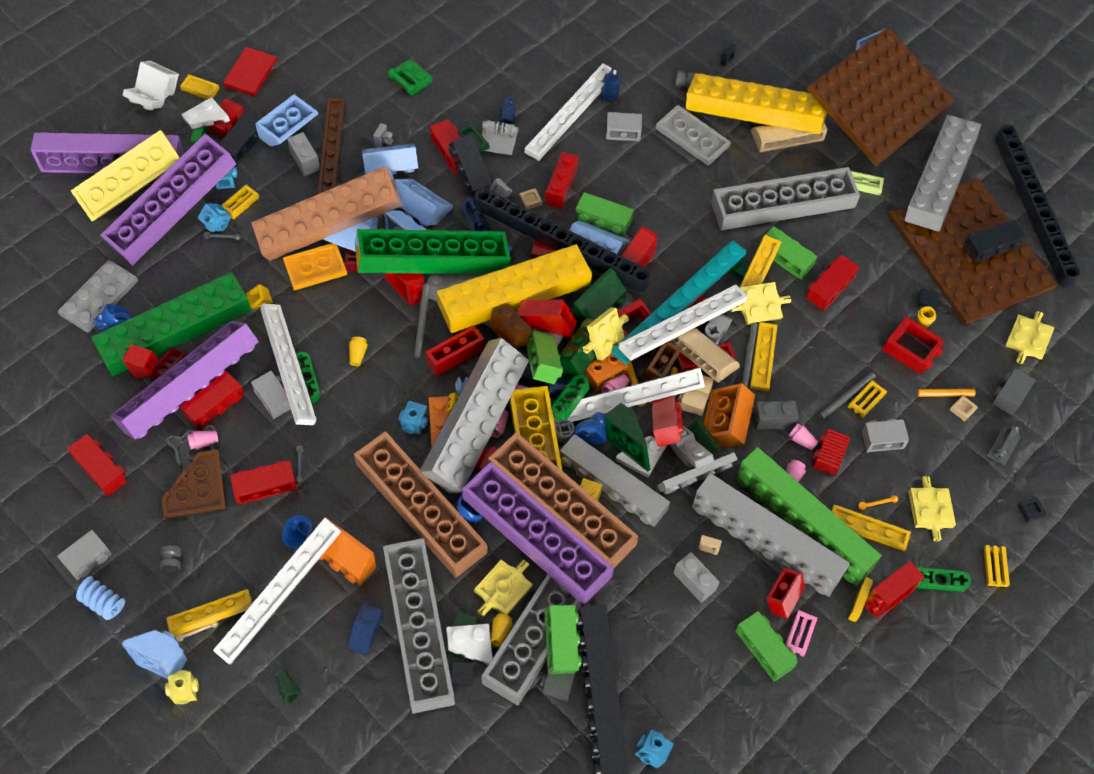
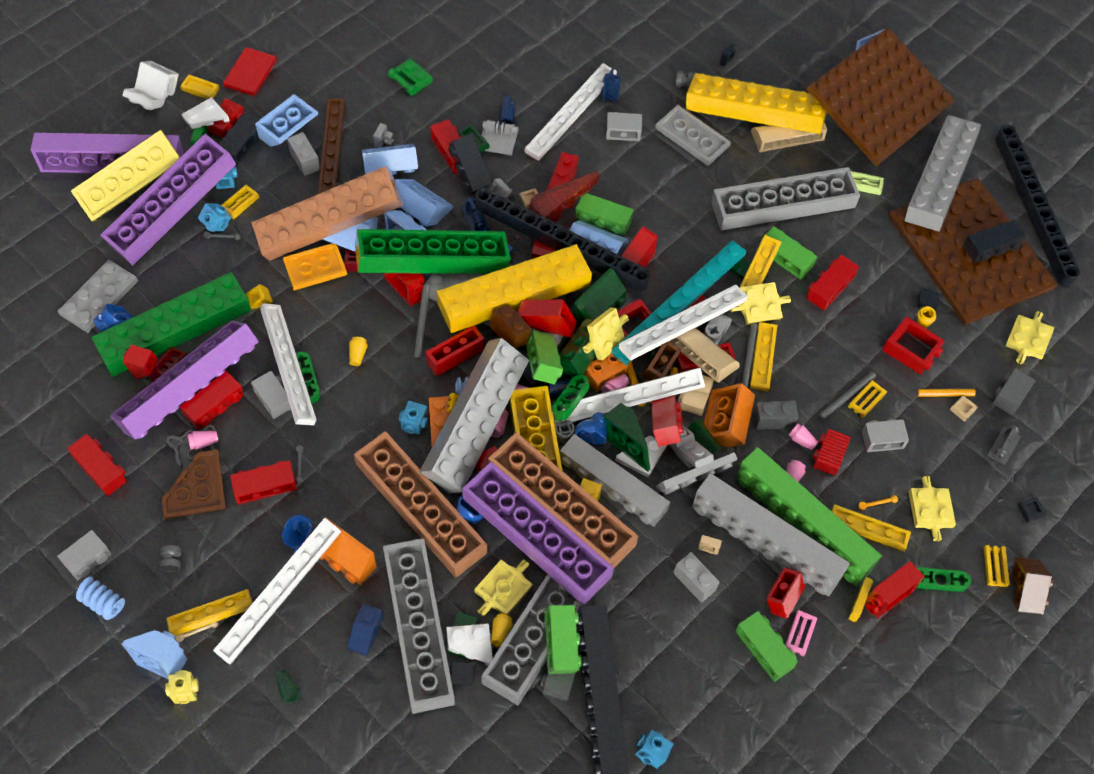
(555, 200): none -> clear red wedge
(1032, 585): none -> brick

